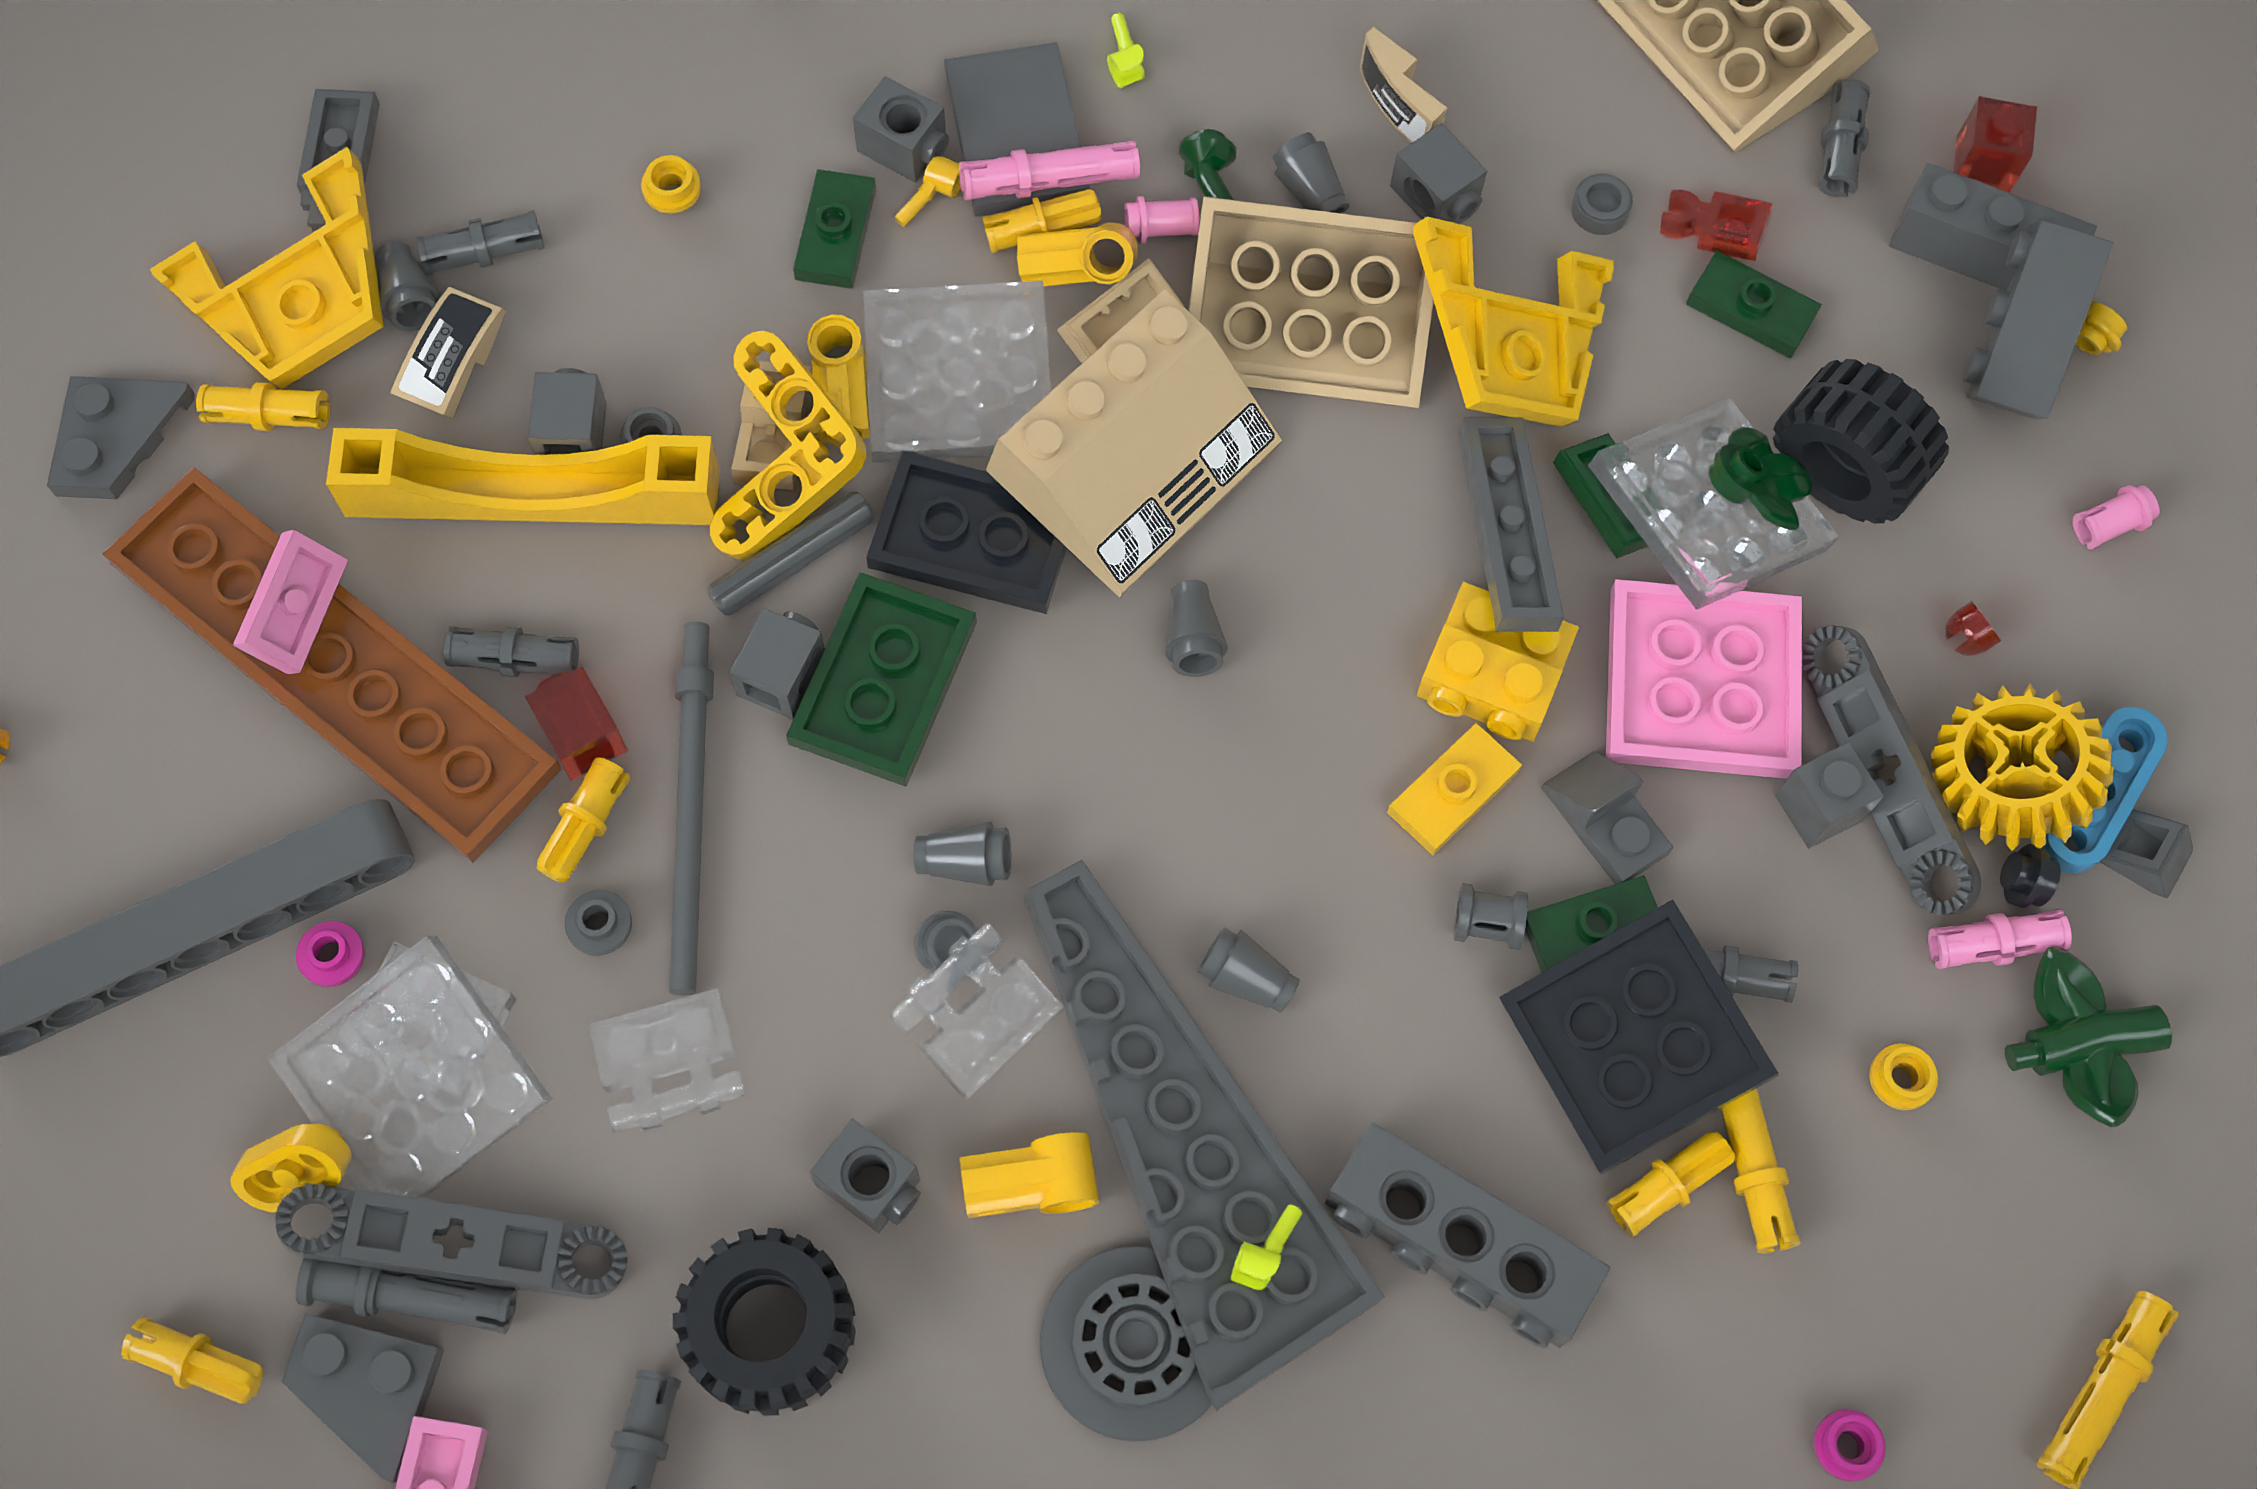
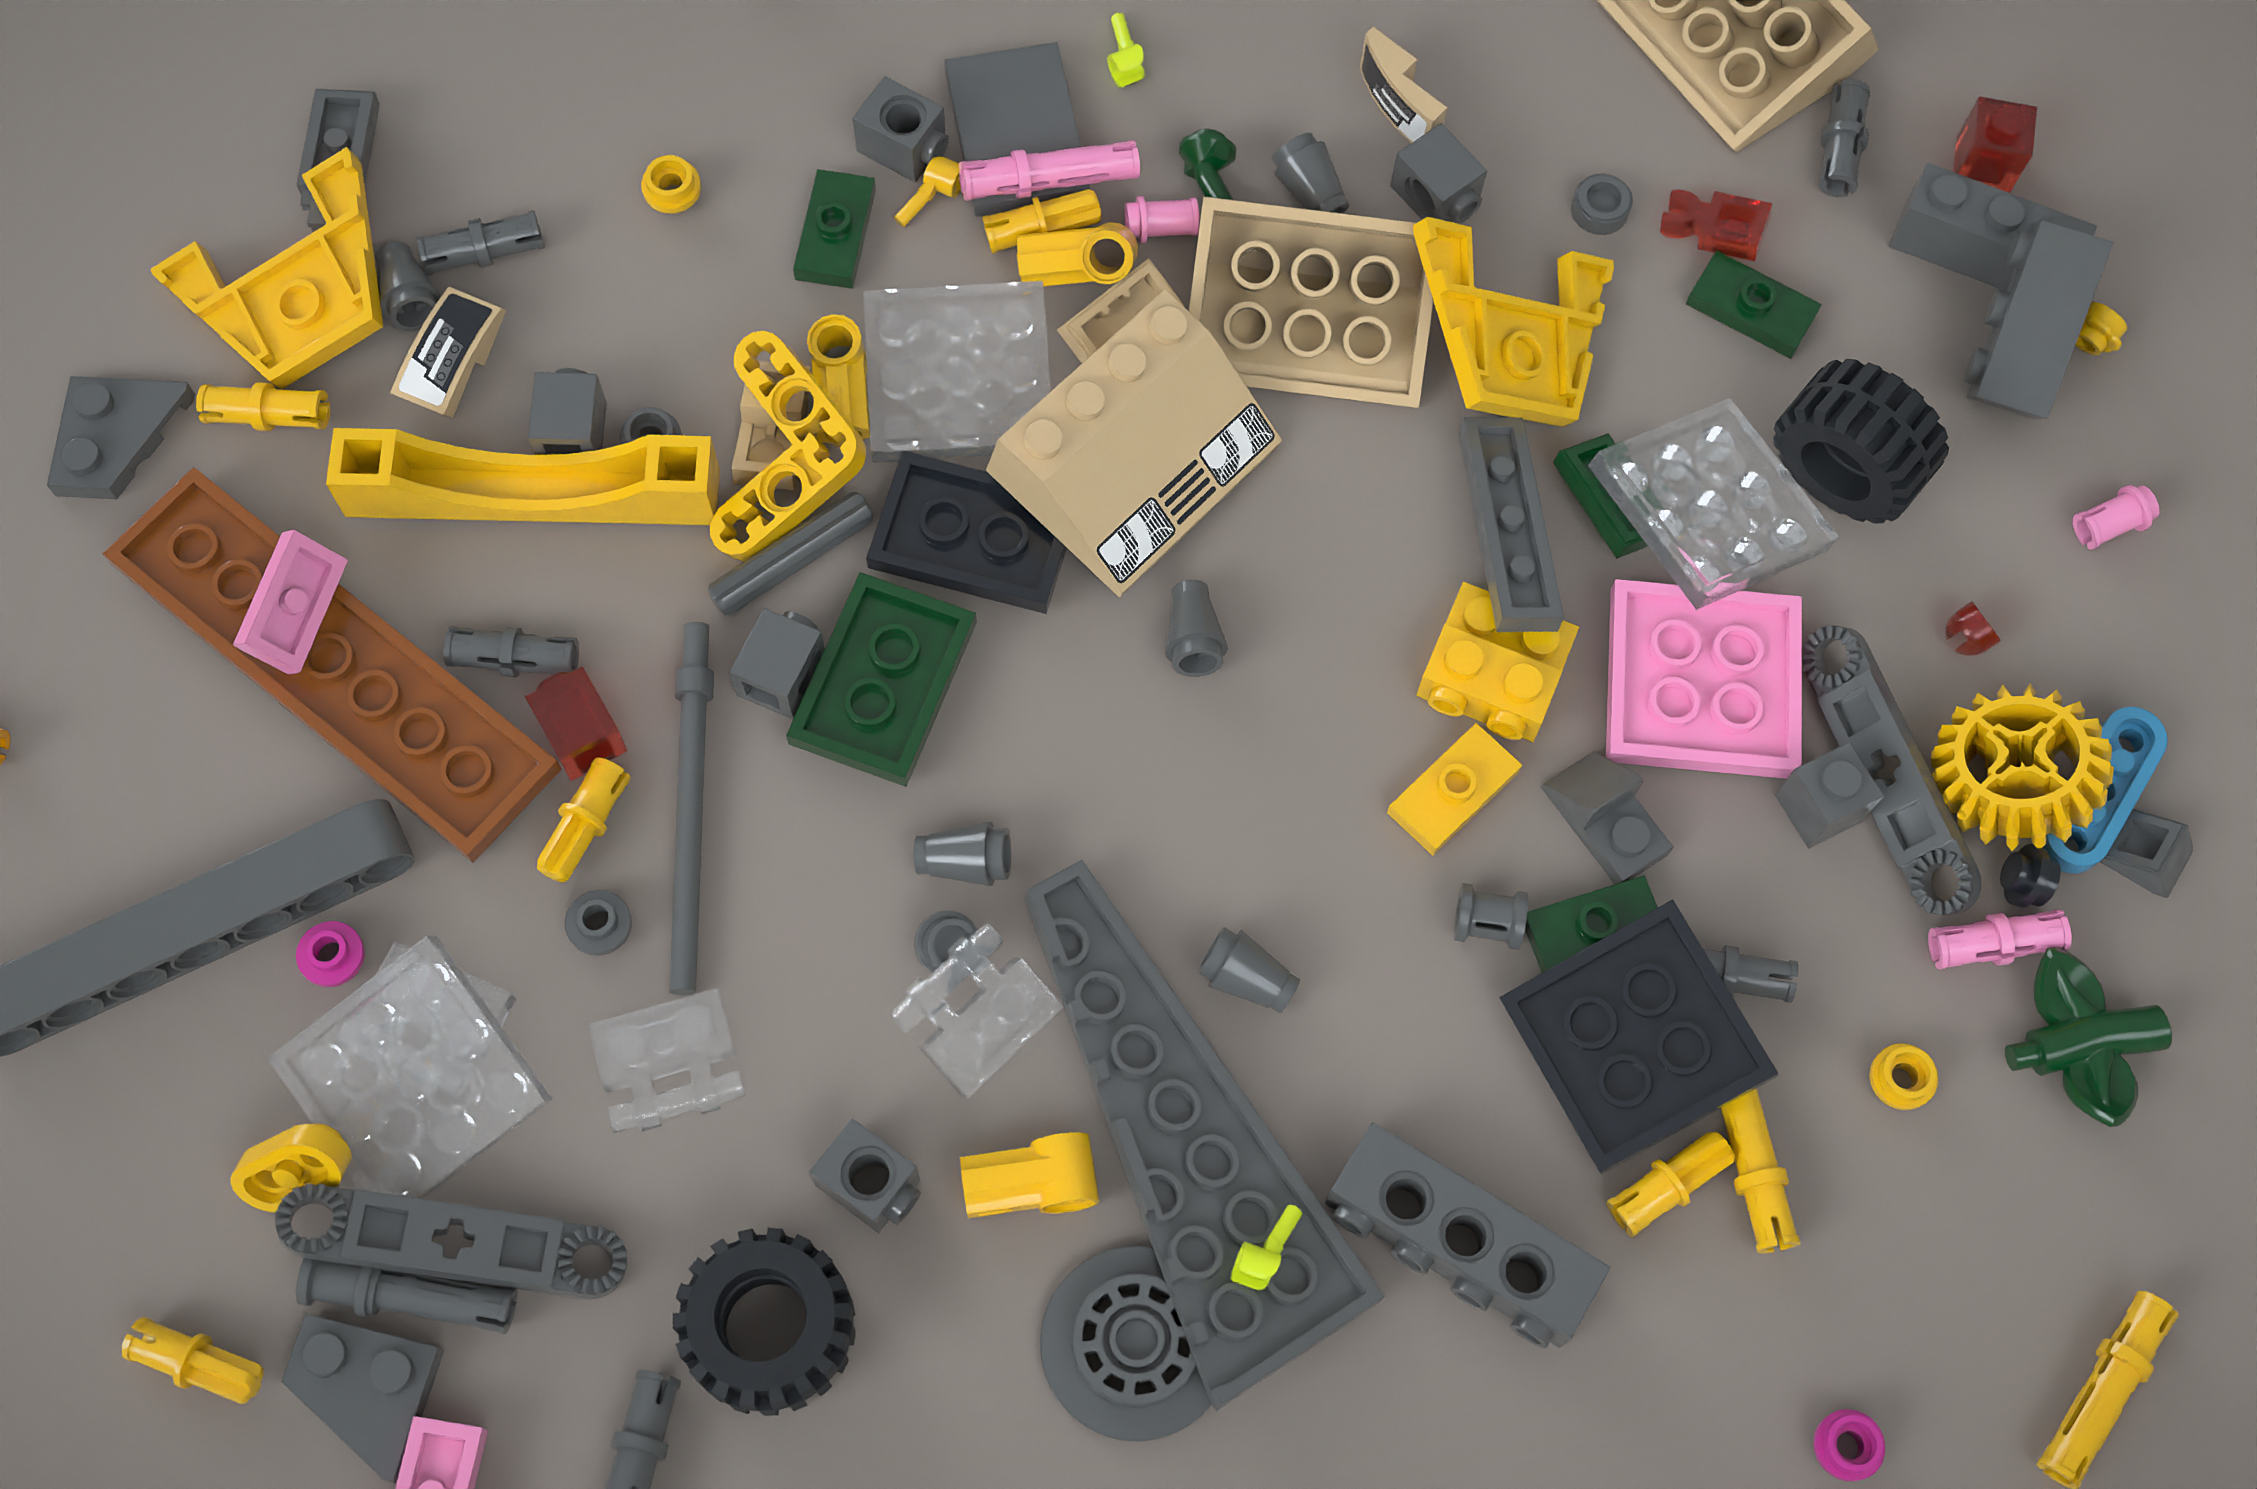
(1752, 471): dark green plate -> none

